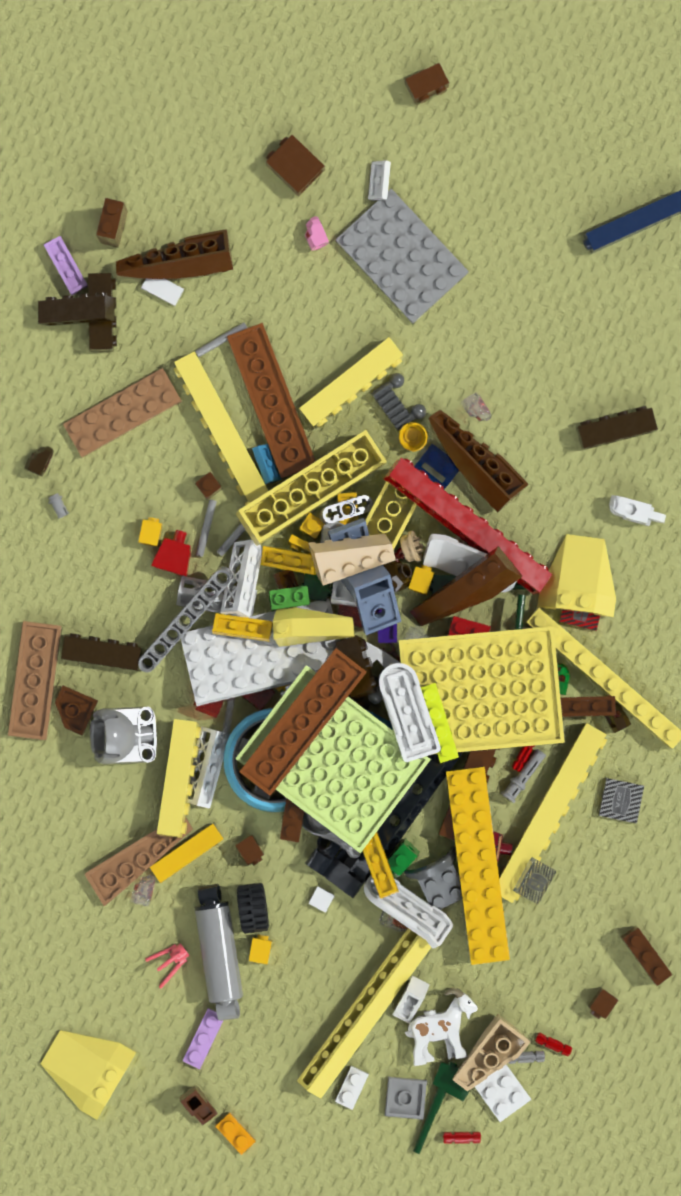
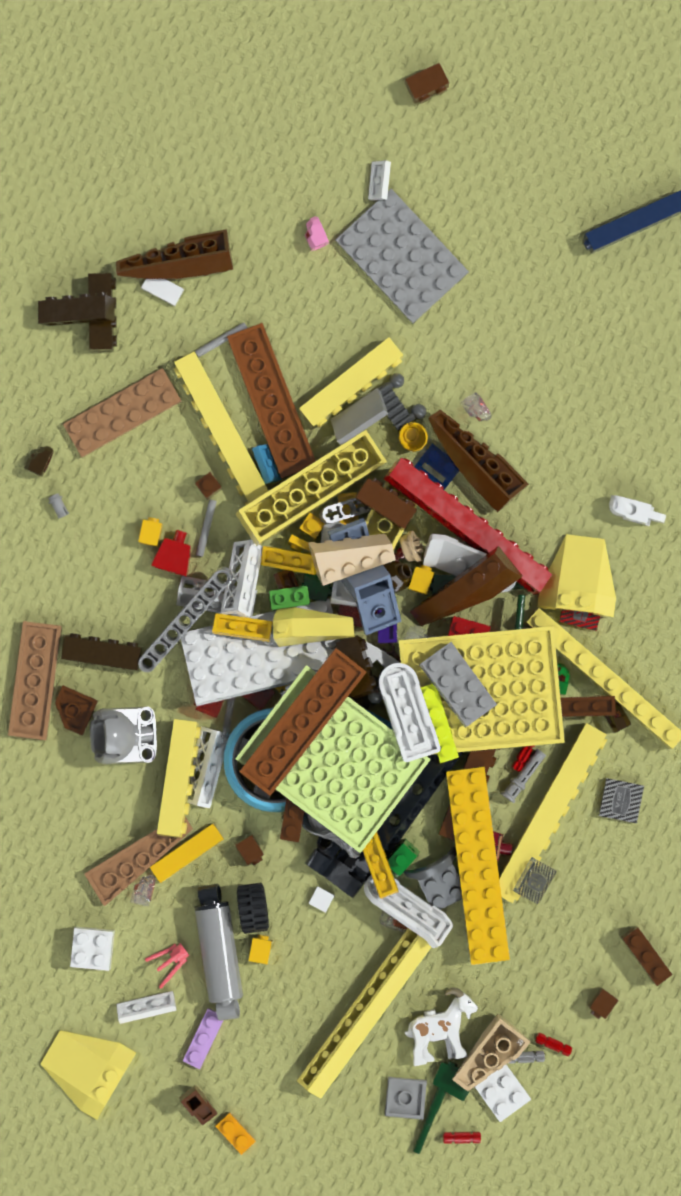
(65, 265): lavender plate -> none
(92, 948): none -> white brick
(112, 222): reddish brown brick -> none
(146, 1007): none -> white plate
(230, 541): light grey bar -> none
(294, 165): reddish brown brick -> none
(351, 1087): white plate -> none
(359, 416): none -> light grey tile
(386, 503): none -> reddish brown brick
(411, 999): white arch -> none
(458, 684): none -> light grey plate
(618, 428): dark brown brick -> none

